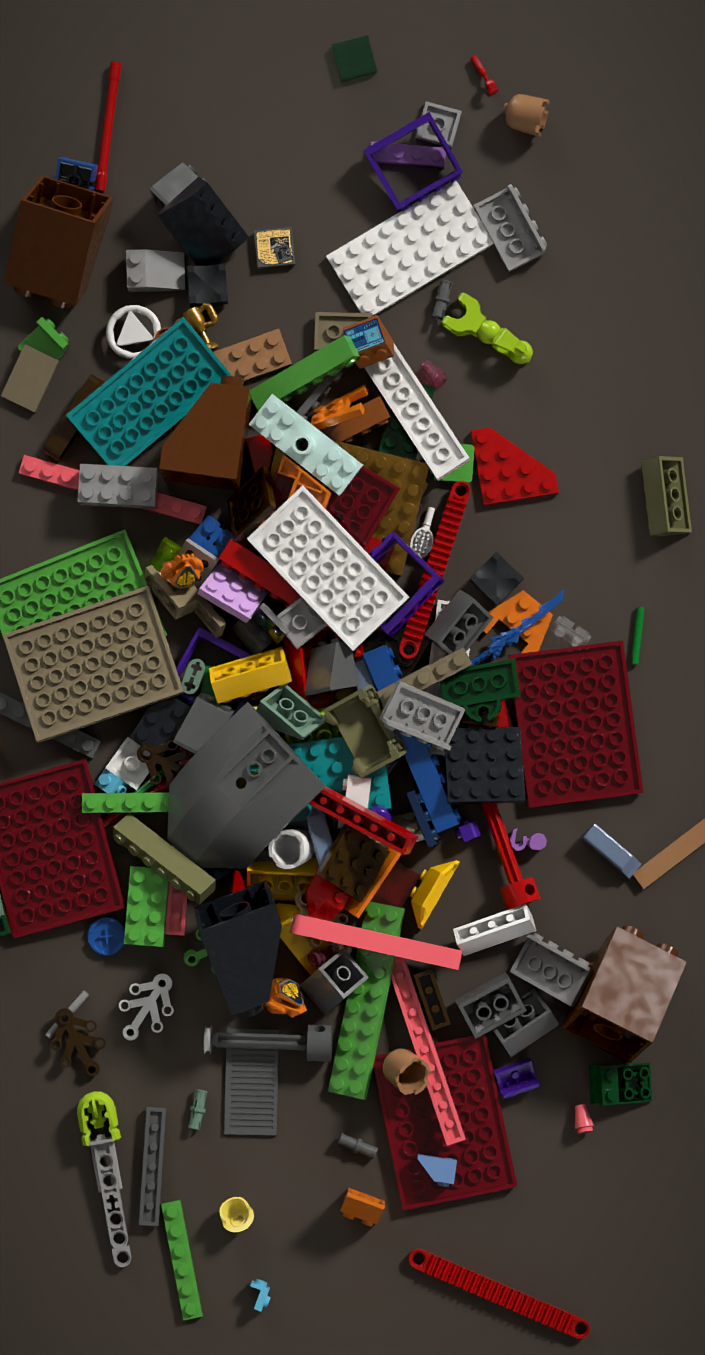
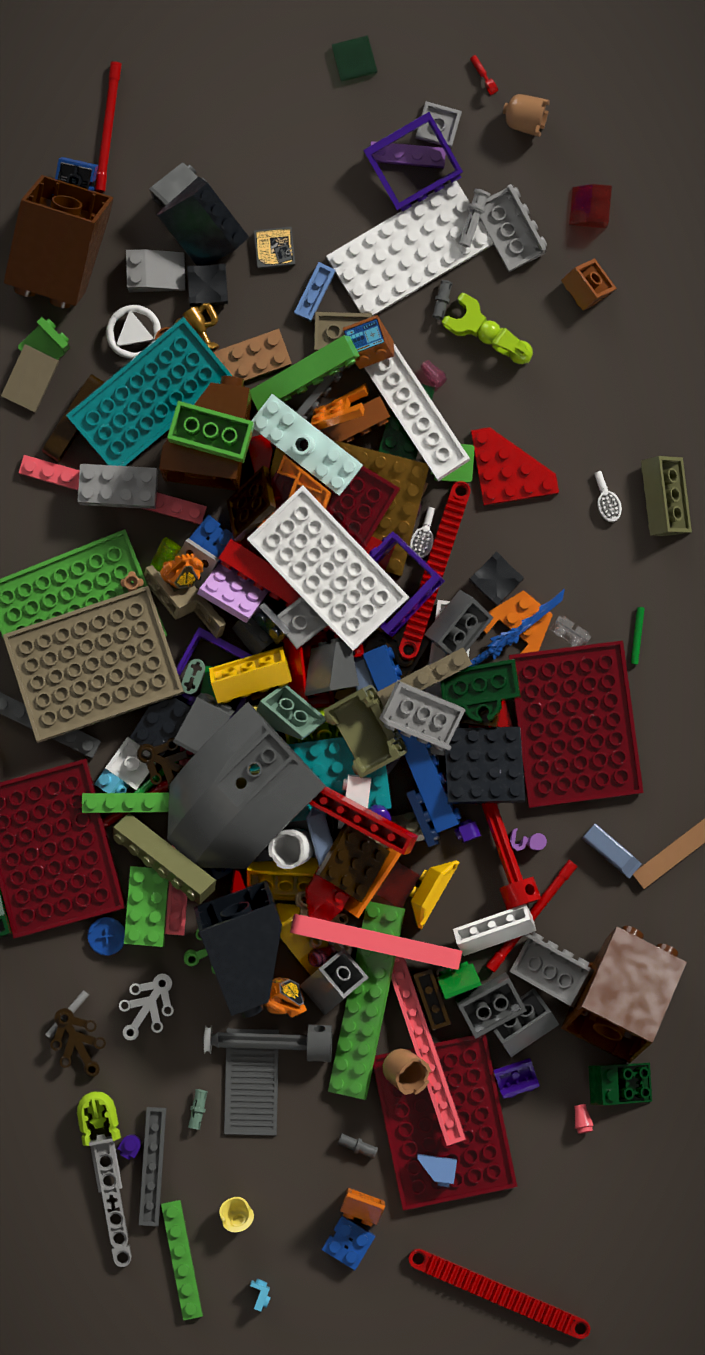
(130, 1146): none -> dark purple plate
(132, 577): none -> medium nougat plate
(210, 431): none -> bright green brick
(314, 291): none -> medium blue plate
(348, 1242): none -> blue piece
(459, 980): none -> green slope
(476, 209): none -> light grey pin
(563, 875): none -> red piece
(588, 284): none -> dark orange slope
(590, 205): none -> clear red slope
(608, 502): none -> white piece

